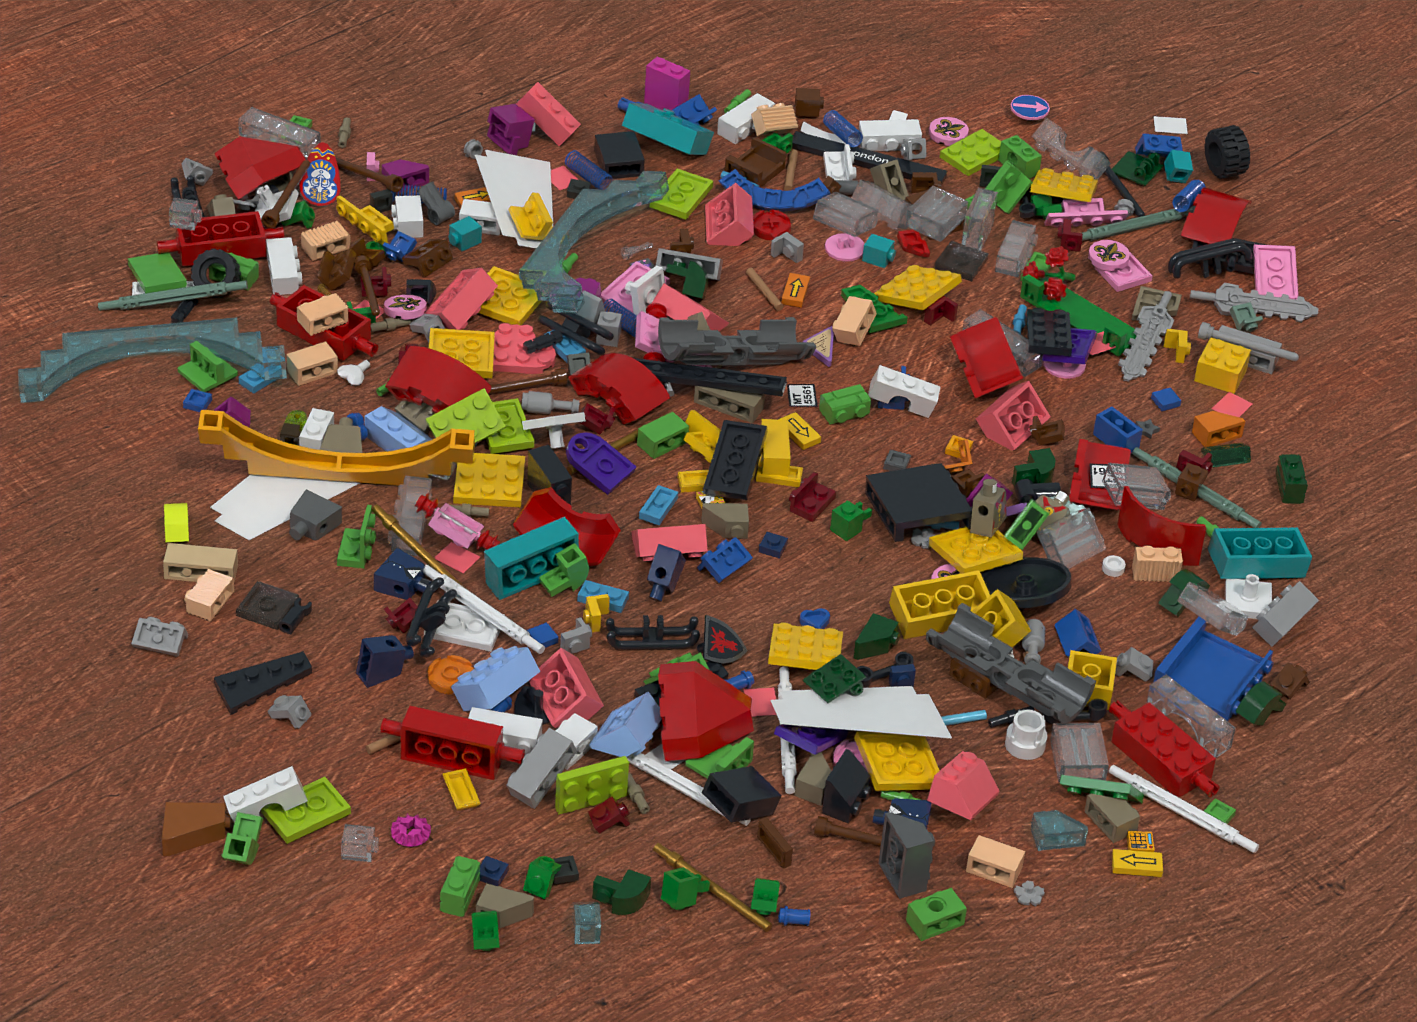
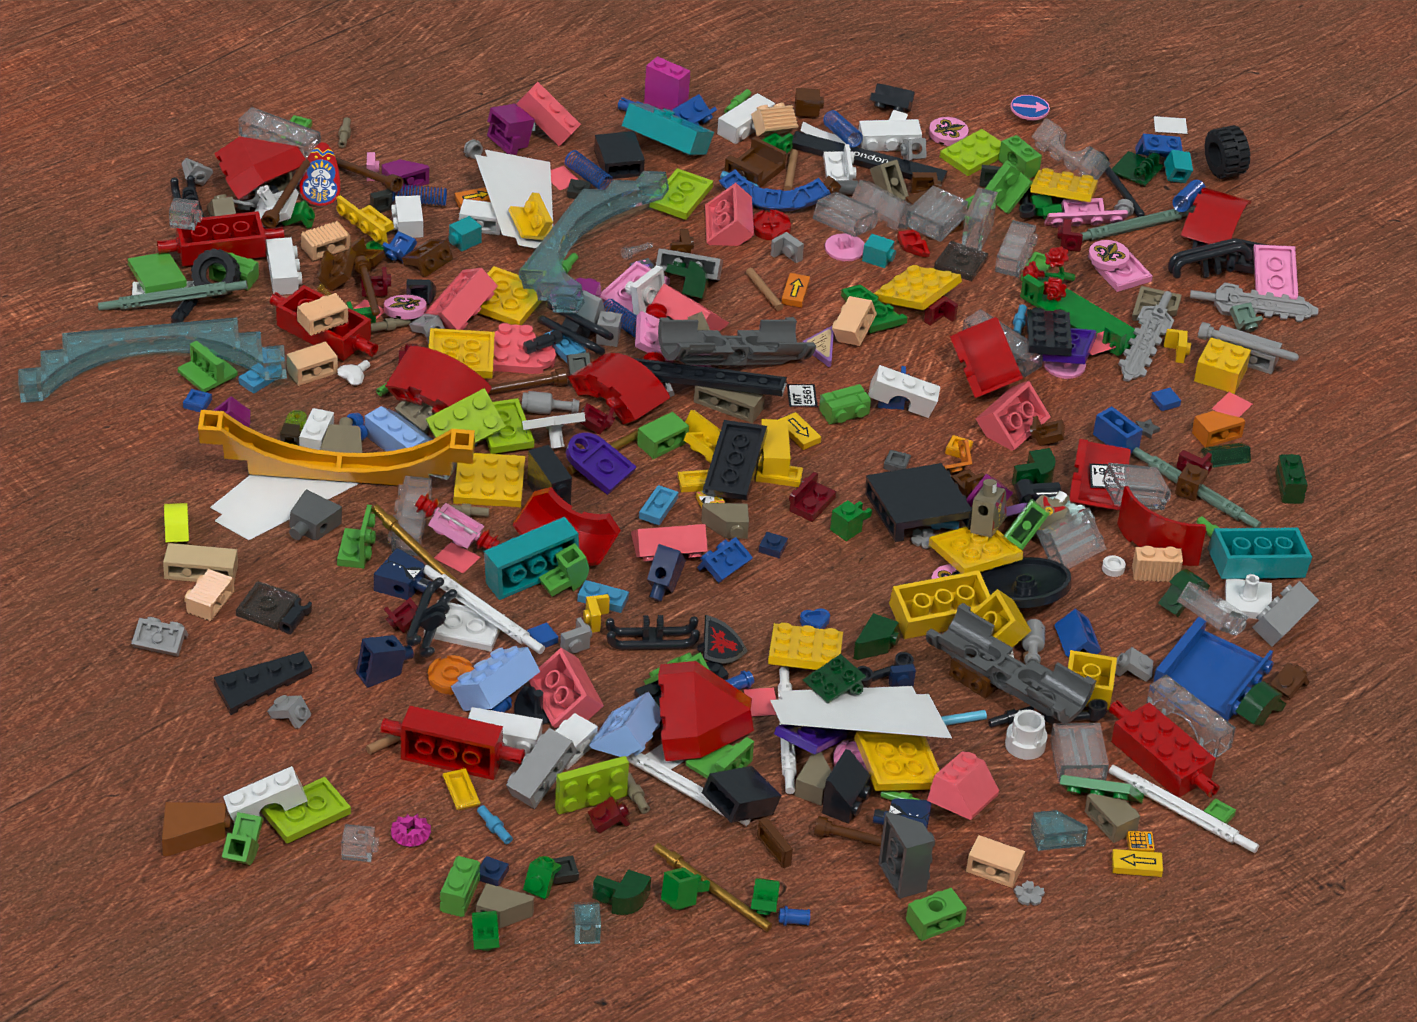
(438, 208): dark grey piece -> none
(494, 824): none -> dark azure bar
(892, 96): none -> black bracket

